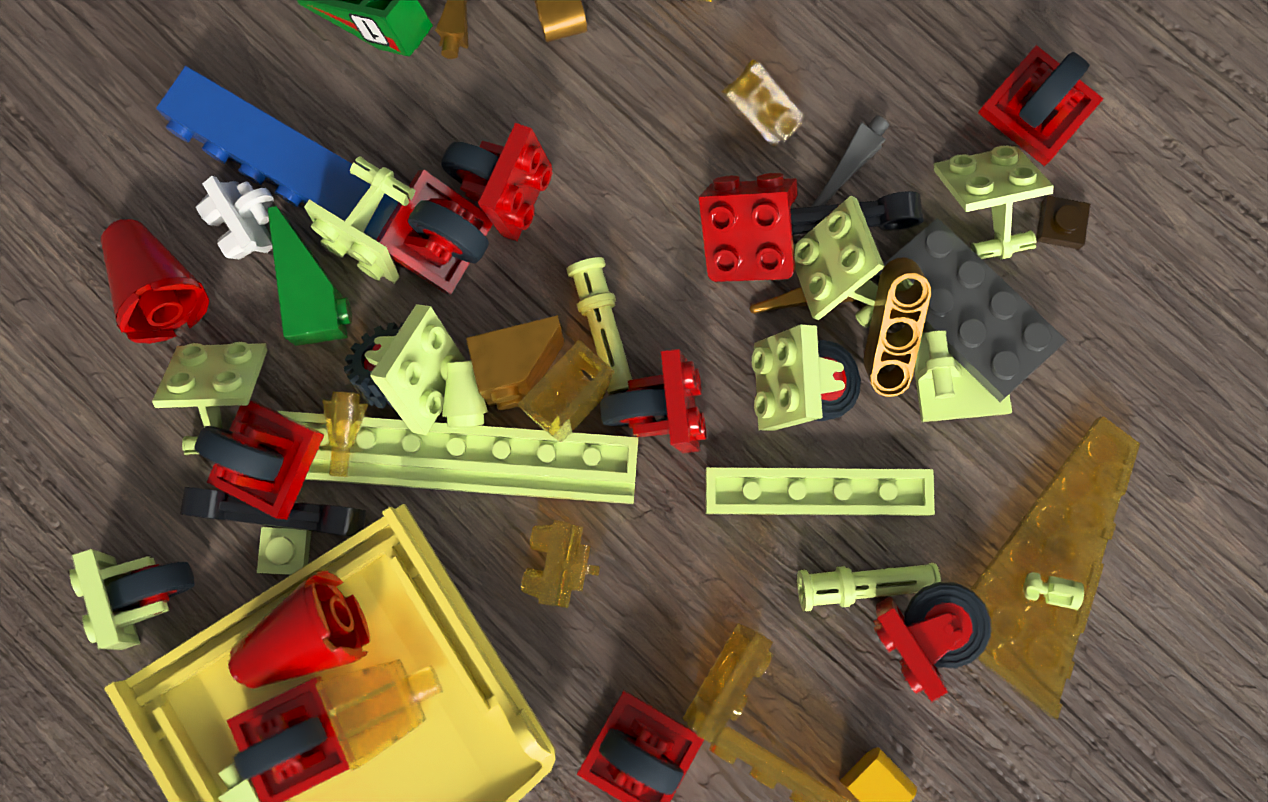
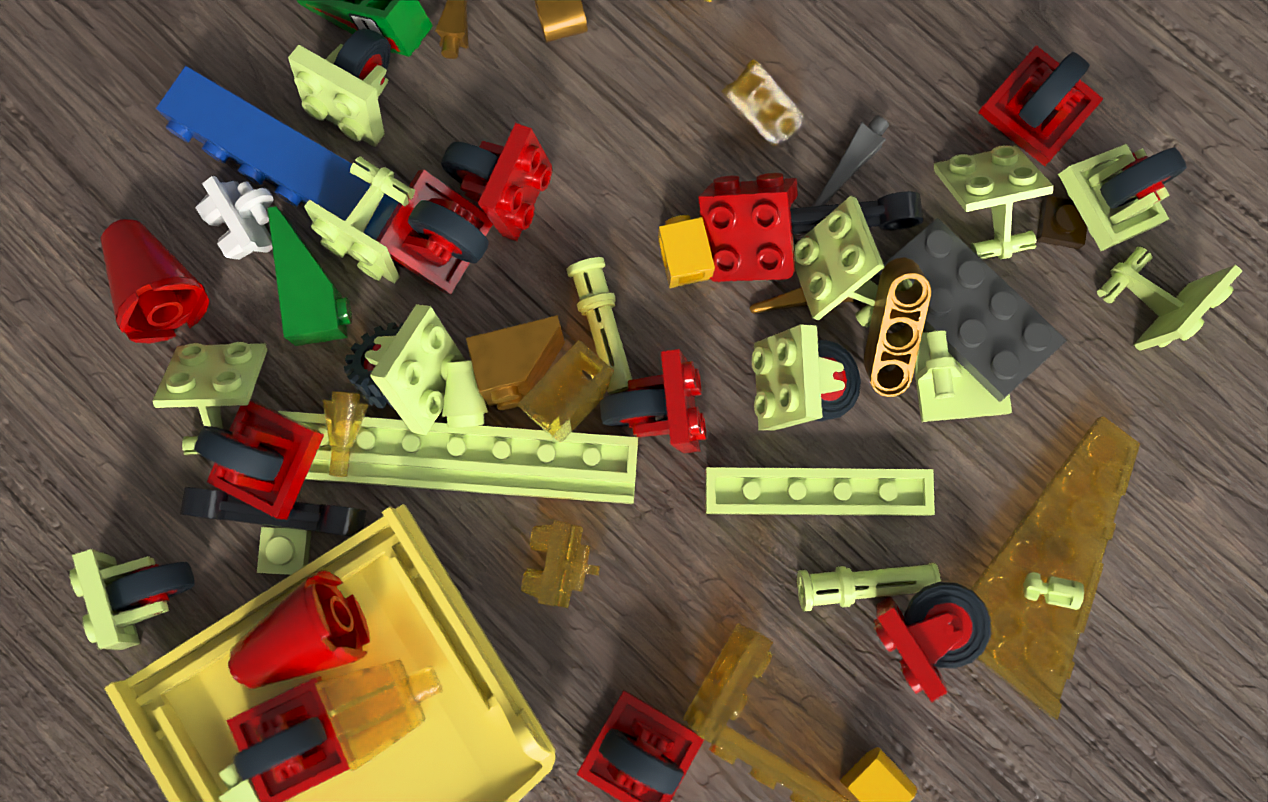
(346, 84): none -> yellowish green plate
(685, 251): none -> yellow brick
(1122, 191): none -> yellowish green plate
(1177, 316): none -> yellowish green plate

